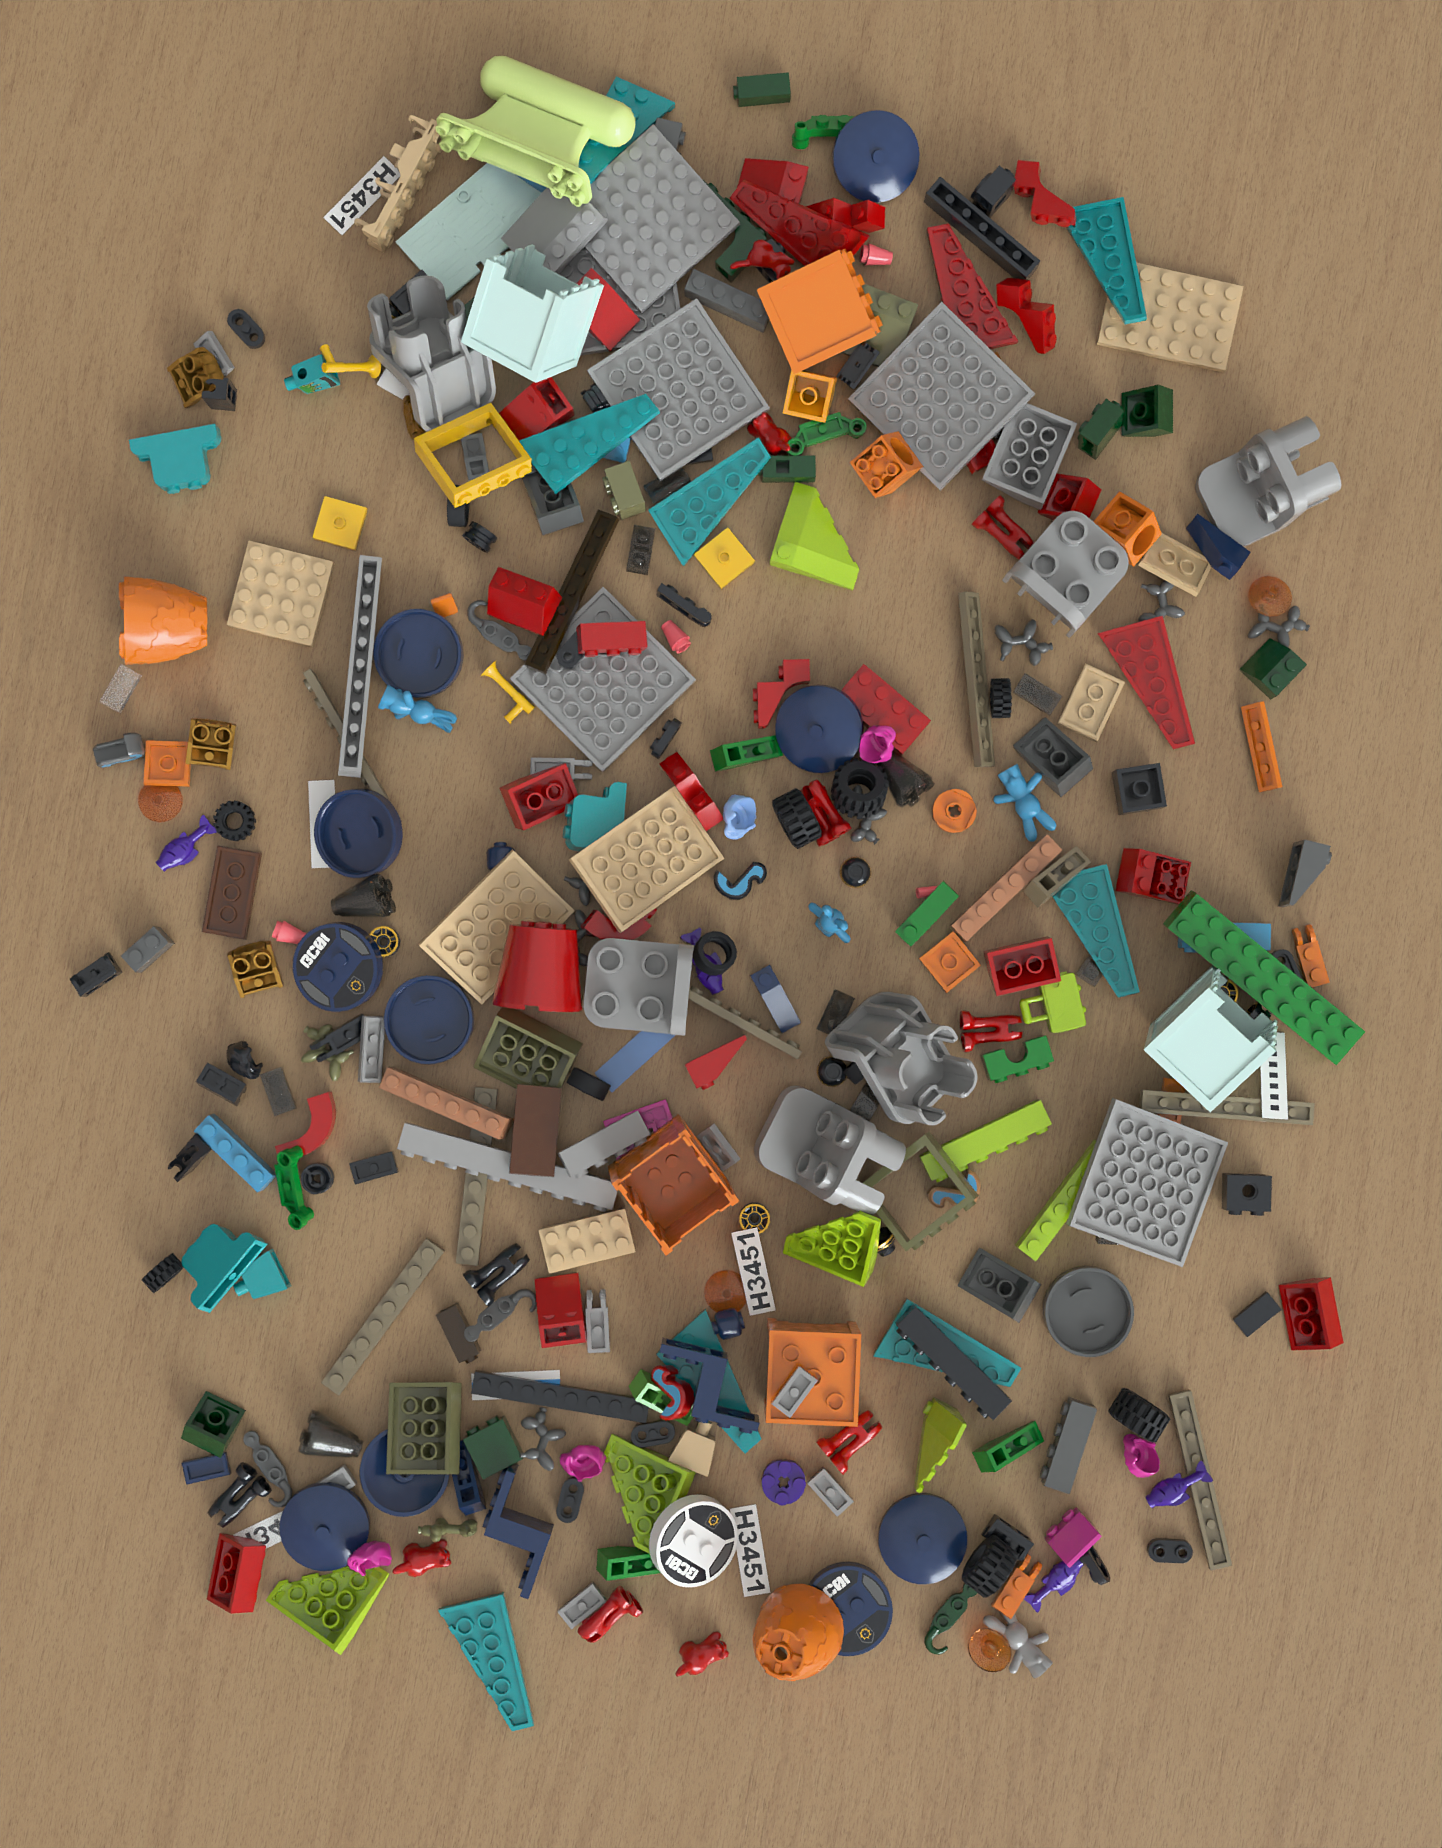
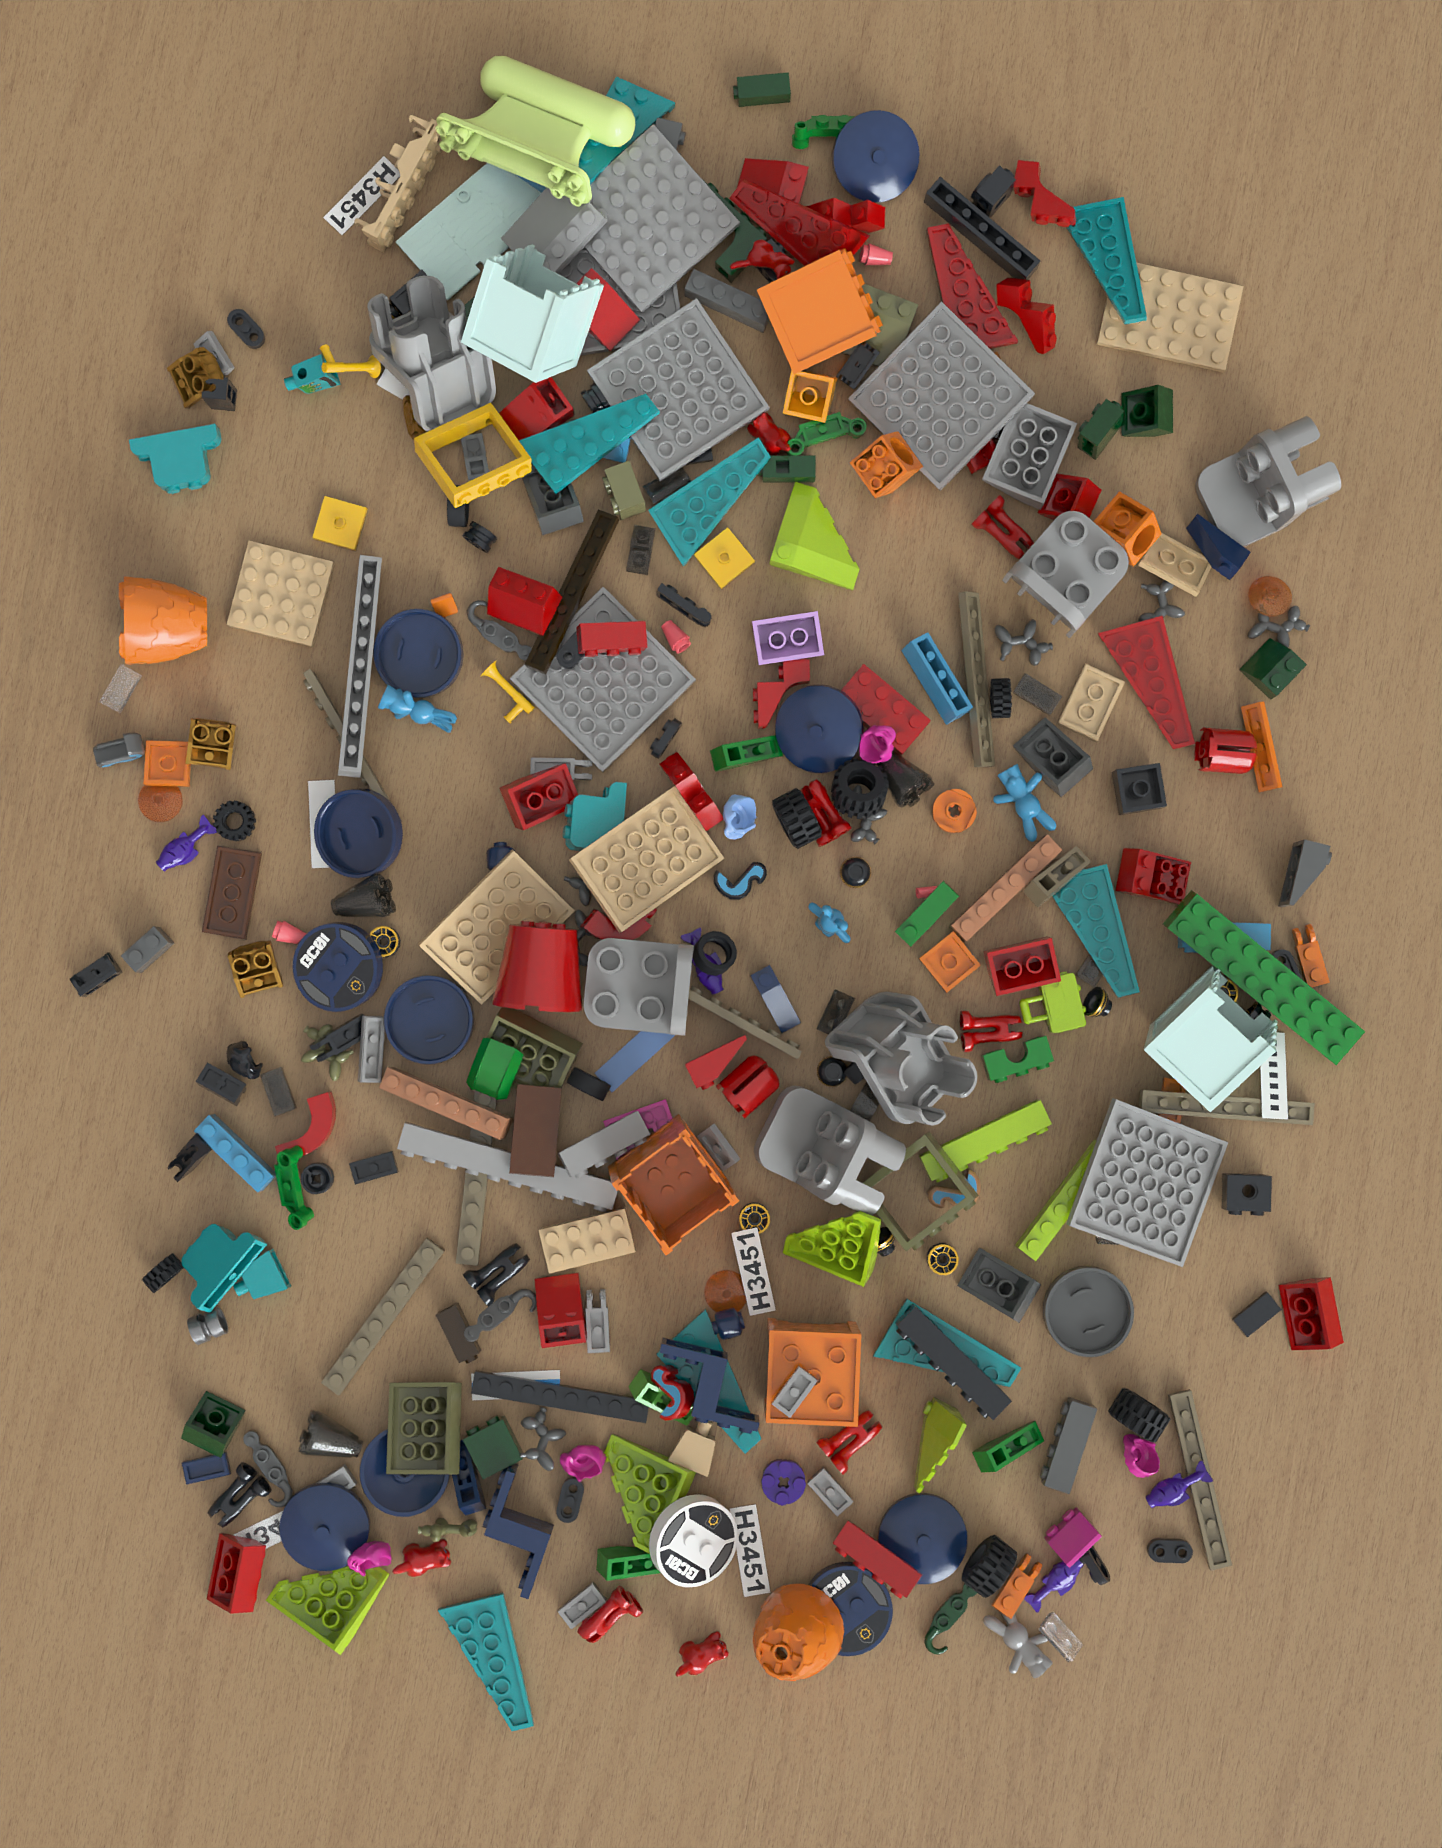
(211, 1324): none -> flat silver wheel
(494, 1069): none -> green slope
(653, 1434): black plate -> none
(749, 1085): none -> red cylinder
(787, 638): none -> lavender slope
(878, 1559): none -> red brick
(937, 678): none -> dark azure brick
(942, 1268): none -> wheel
(984, 1656): clear orange dish -> none
(1010, 1535): black hinge -> none
(1060, 1637): none -> clear plate
(1097, 1003): none -> black piece
(1213, 759): none -> red cylinder

